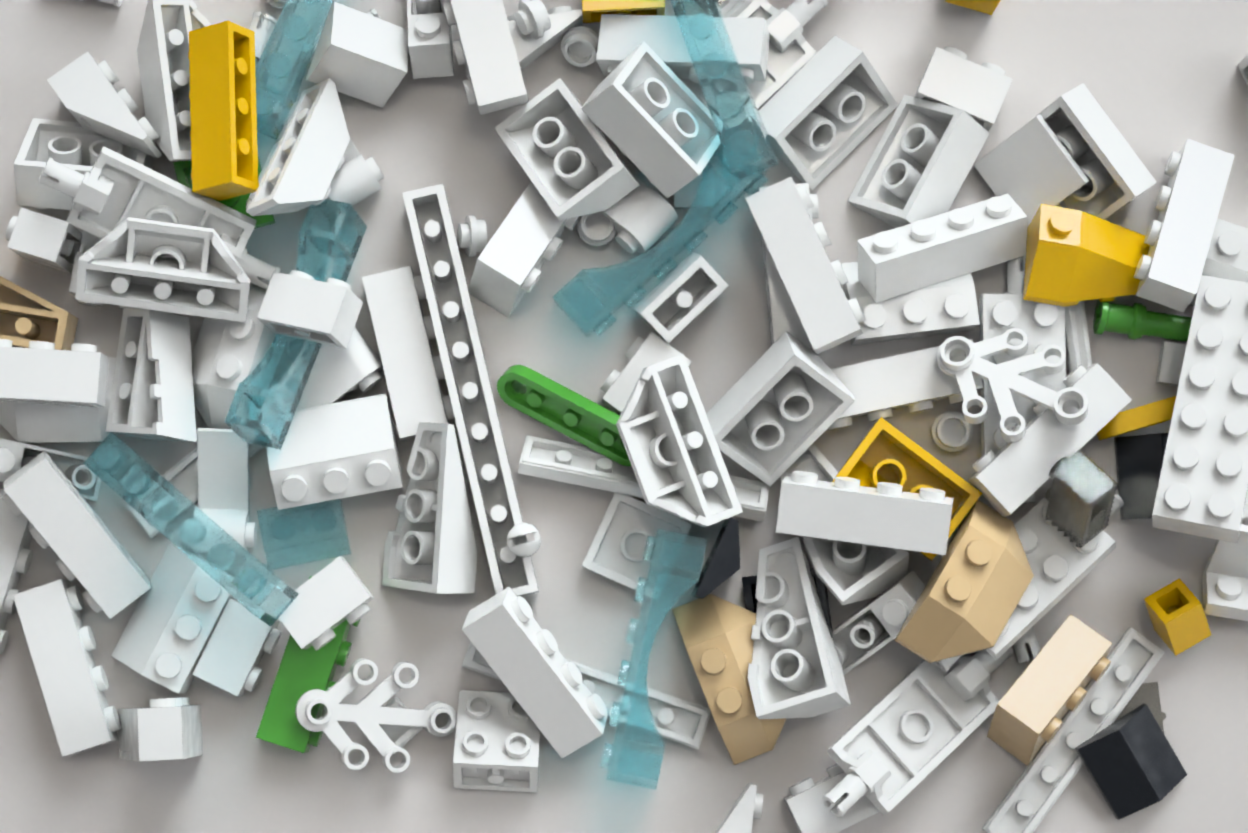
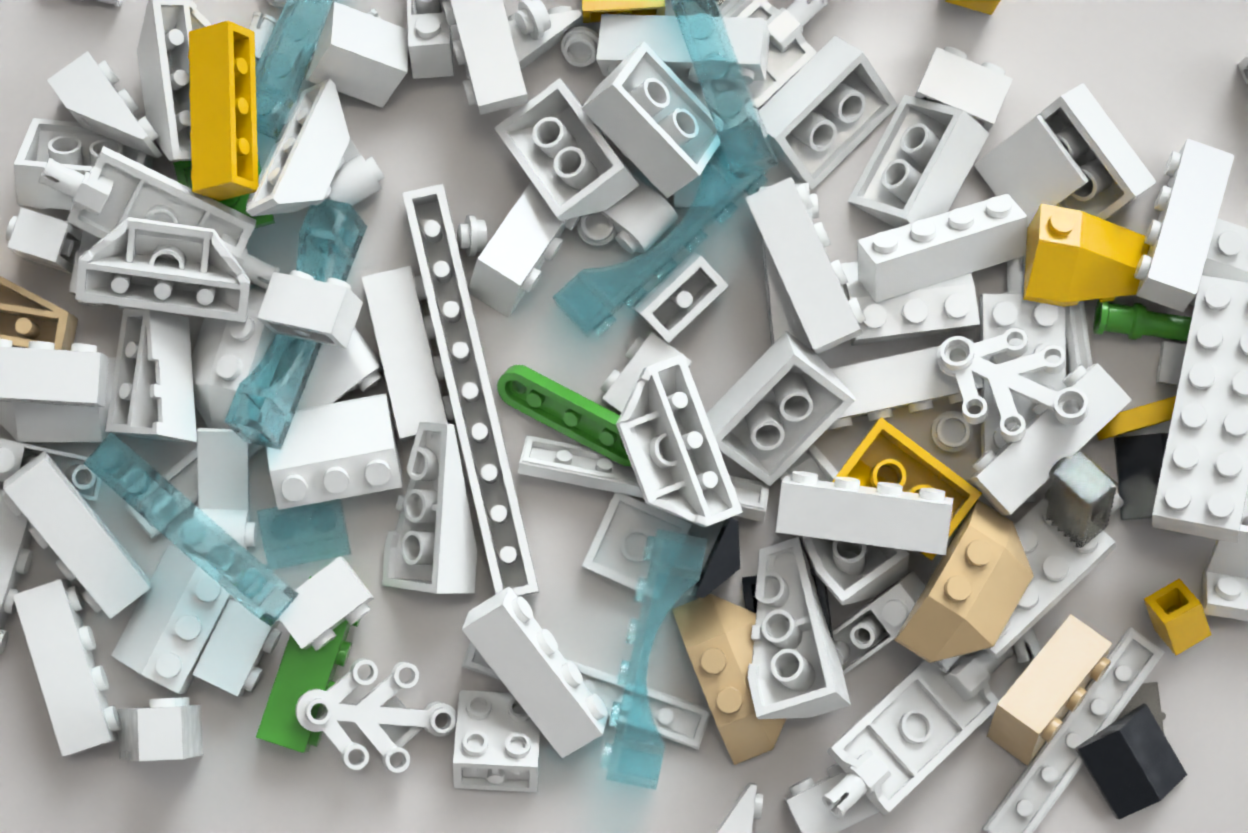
(525, 549): white hinge -> none

